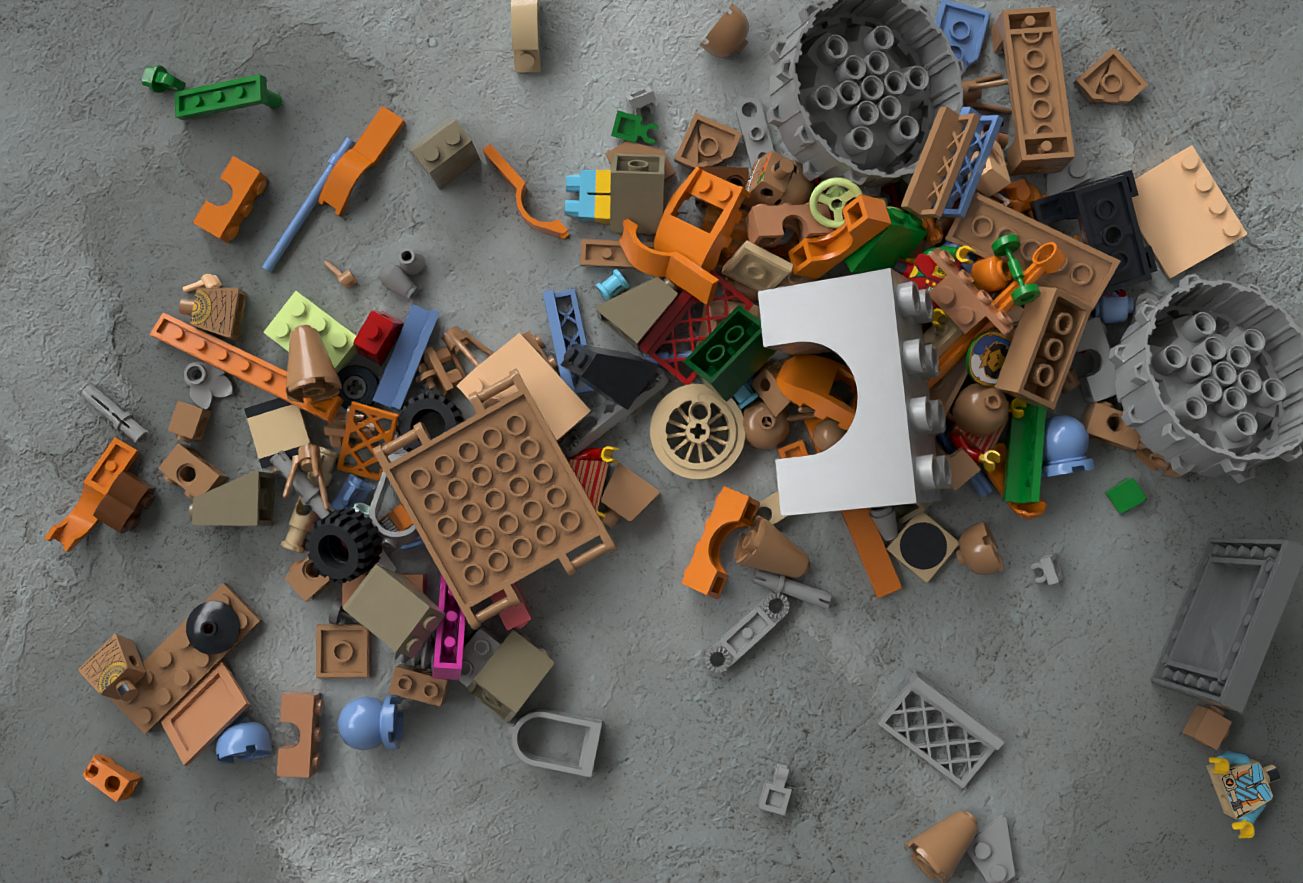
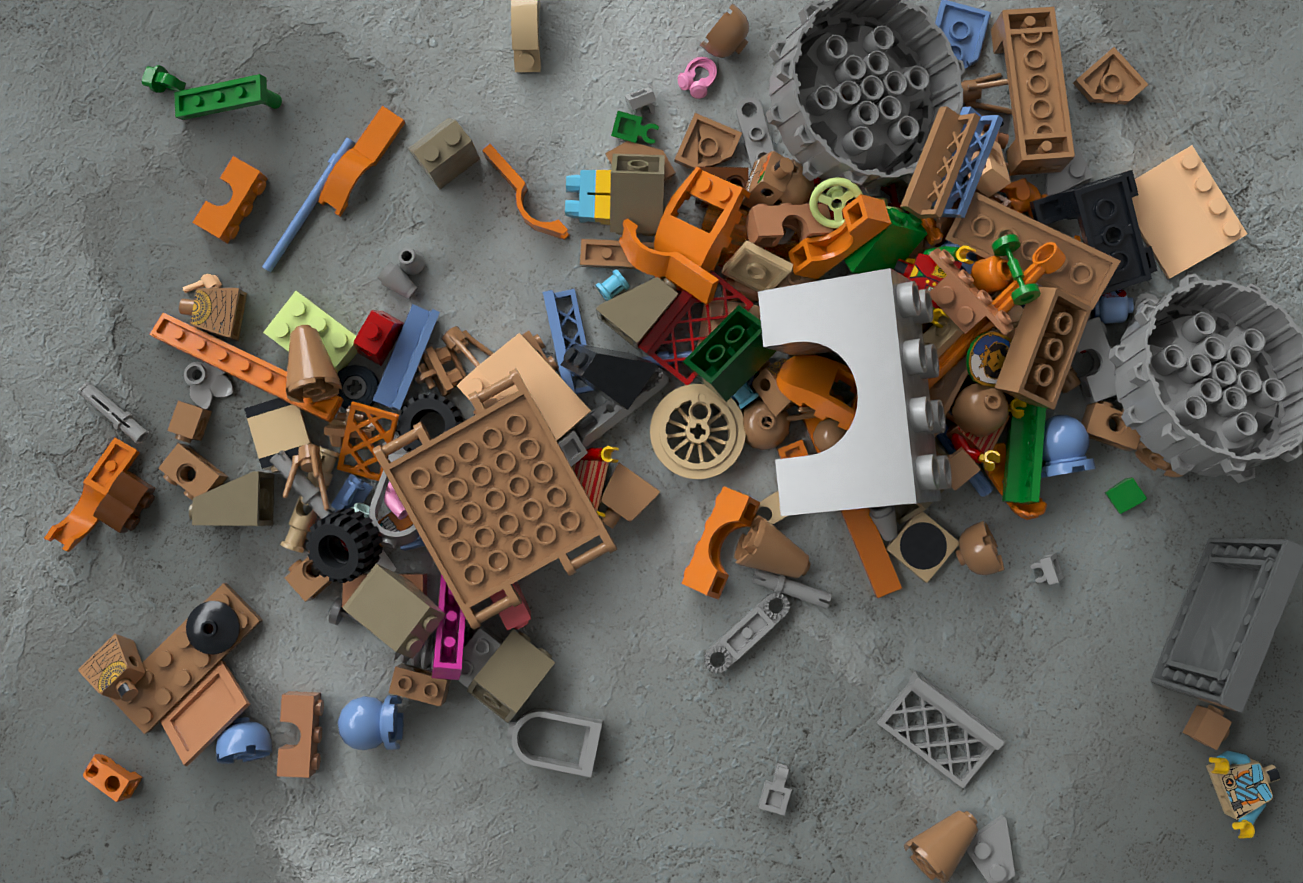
(343, 651): medium nougat tile -> none
(346, 278): medium nougat hand -> none
(393, 502): none -> bright pink arm
(572, 447): none -> light grey tile
(698, 88): none -> bright pink piece

